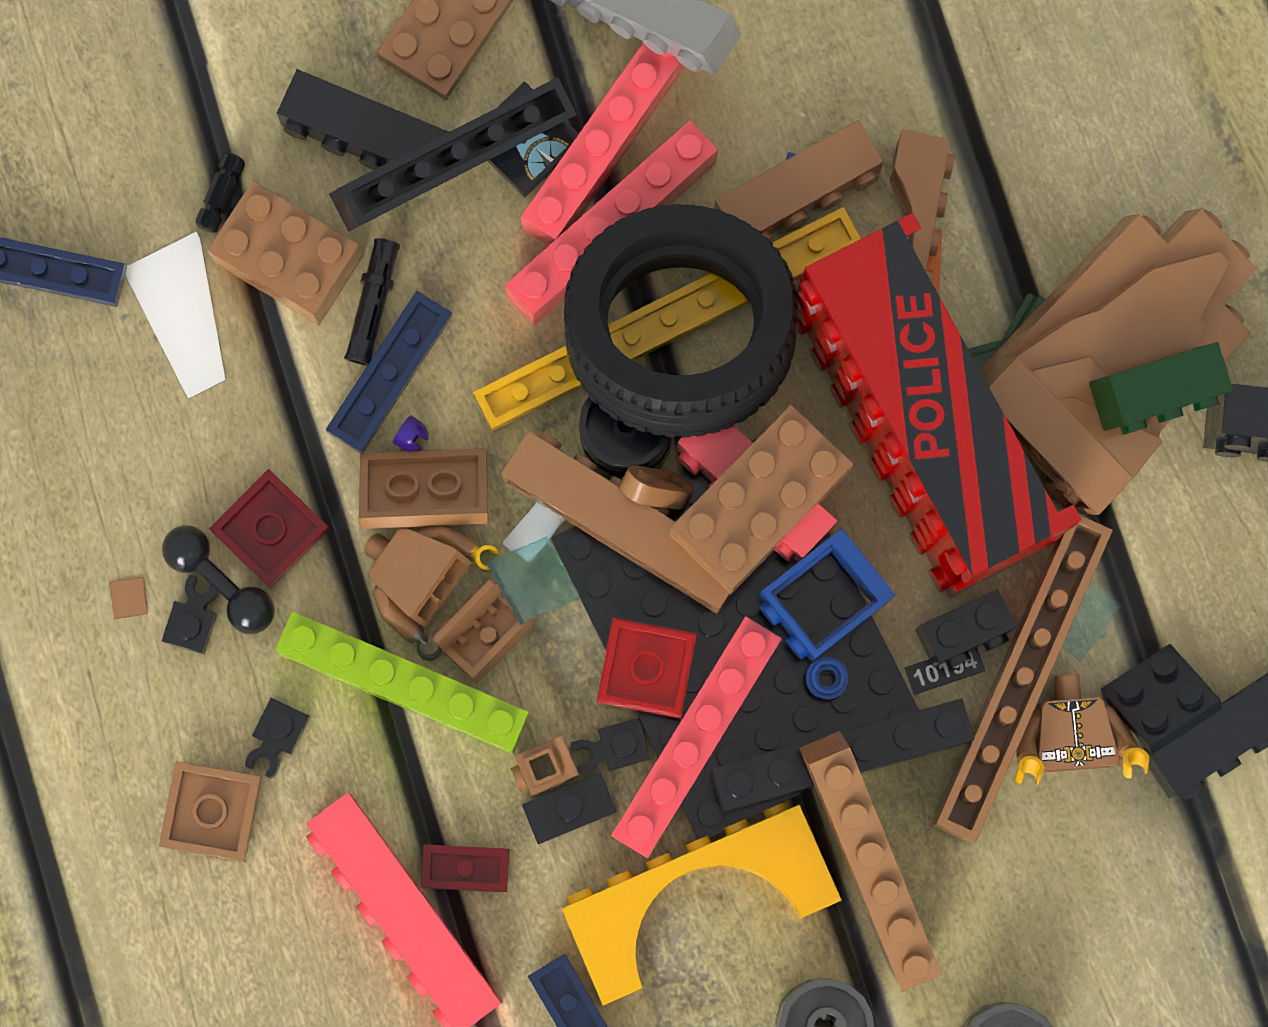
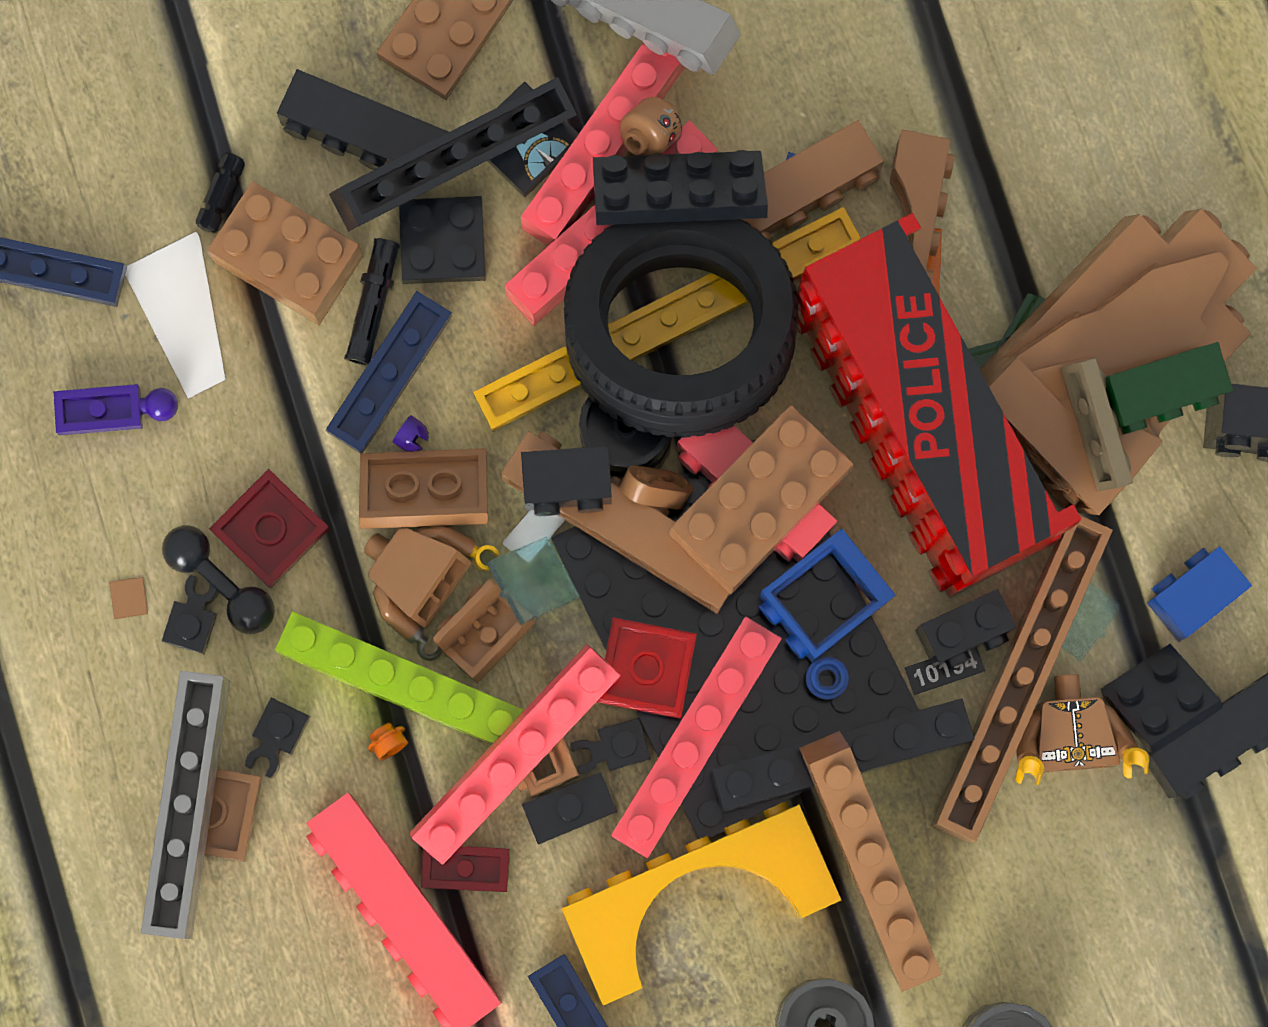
(110, 408): none -> dark purple plate
(185, 805): none -> light grey brick
(387, 741): none -> orange plate
(442, 240): none -> black plate
(514, 754): none -> coral plate
(566, 480): none -> black brick
(651, 127): none -> medium nougat head
(679, 187): none -> black plate
(1097, 424): none -> dark tan plate
(1198, 593): none -> blue brick

